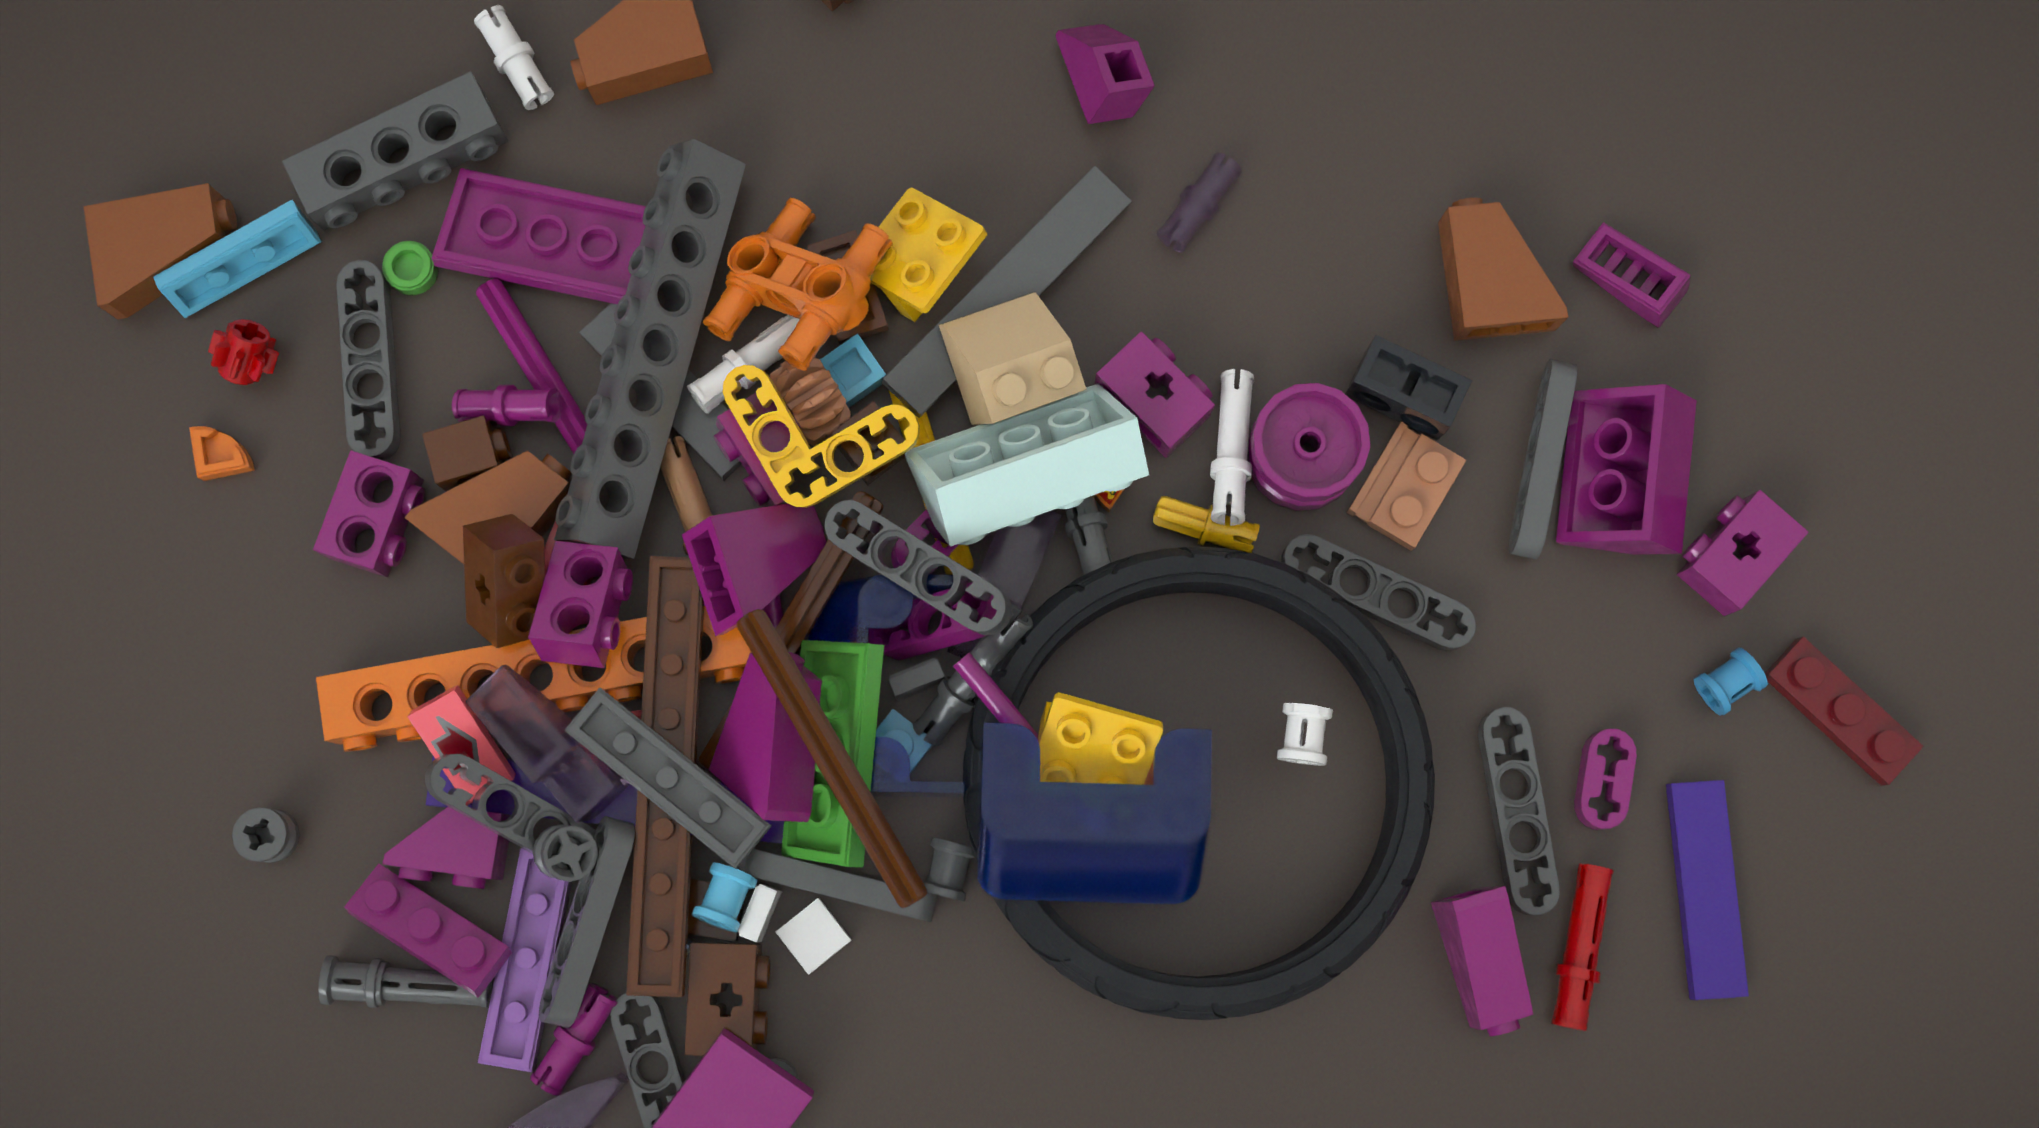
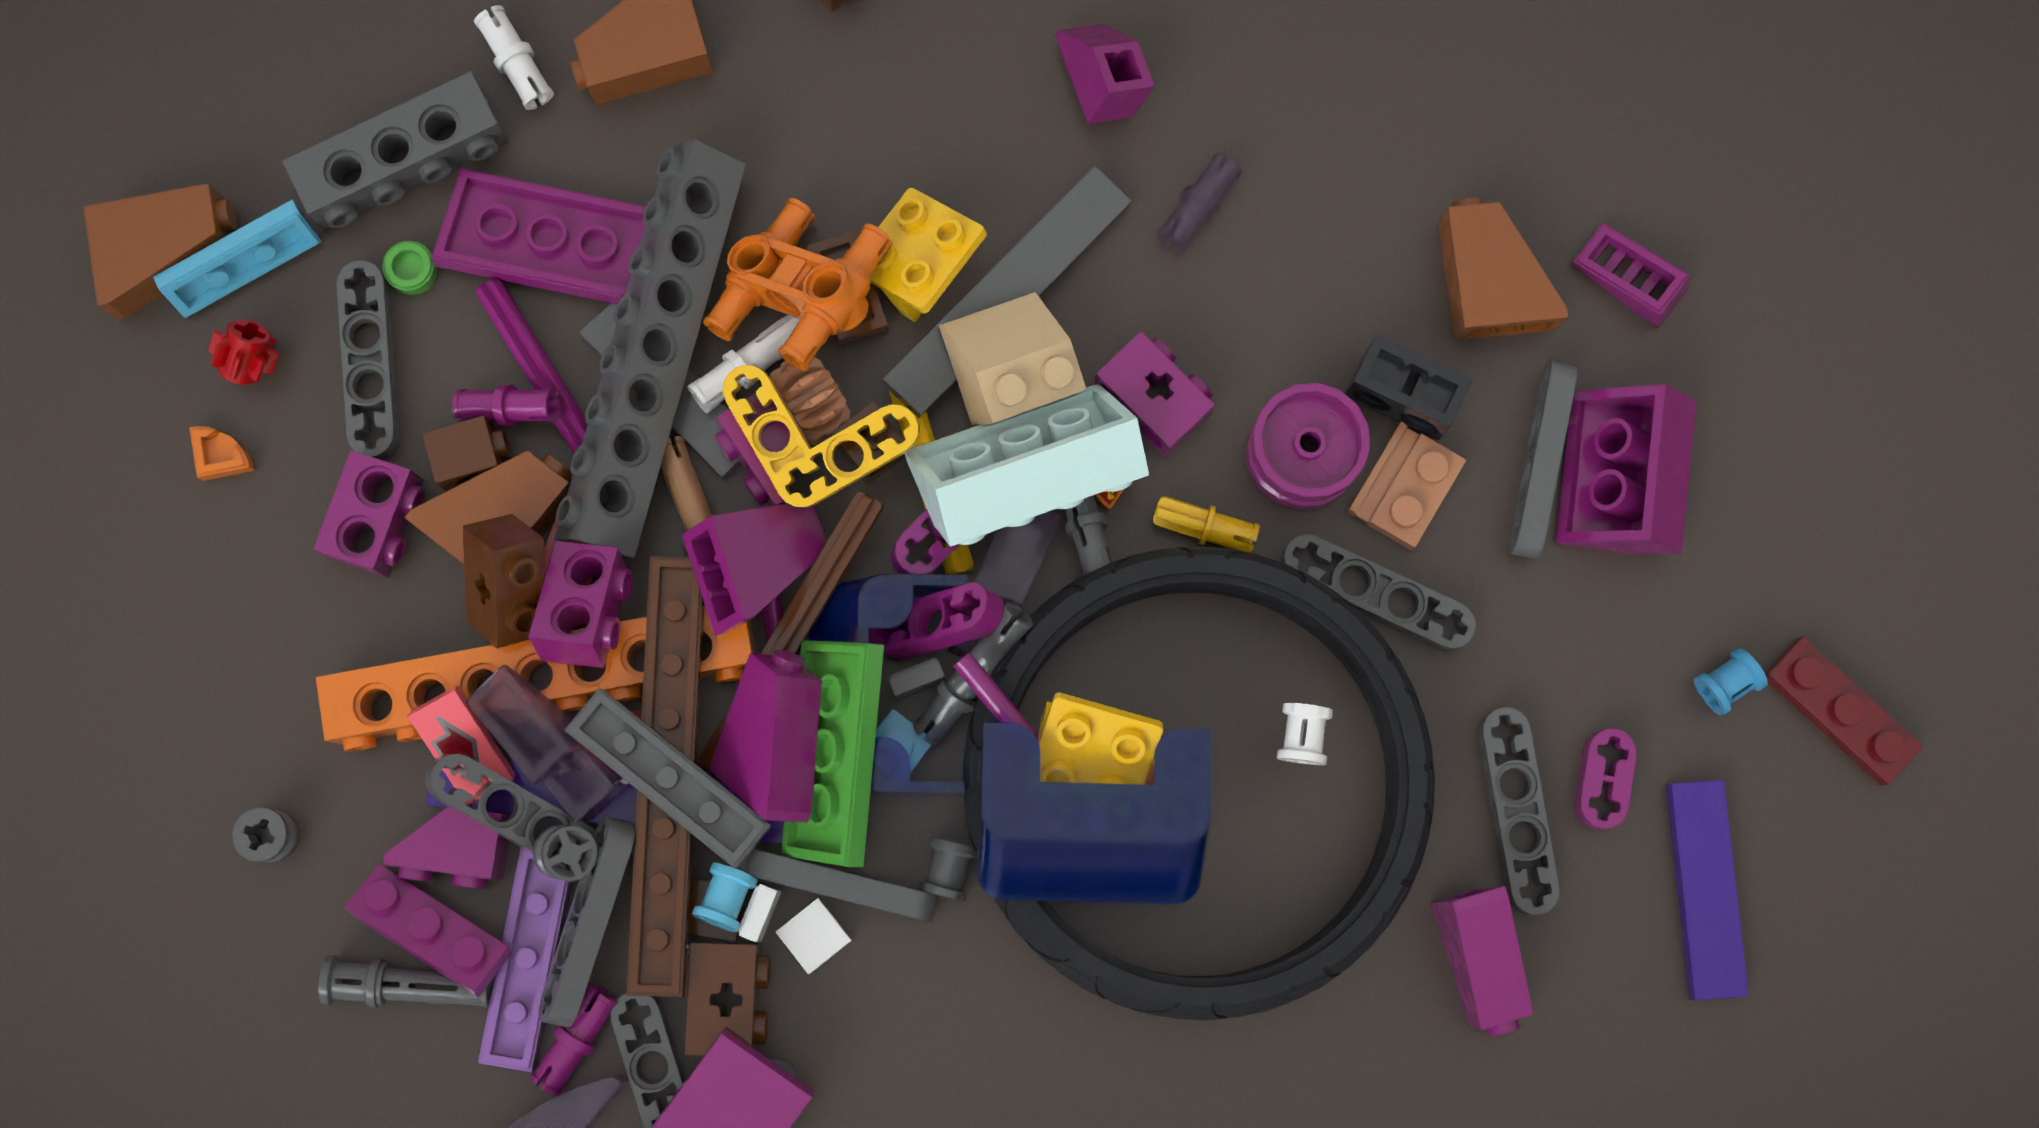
(832, 758): reddish brown axle -> none
(854, 369): medium azure plate -> none
(919, 564): dark grey beam -> none
(1231, 467): white pin -> none
(1582, 947): red pin -> none
(1766, 538): magenta brick -> none

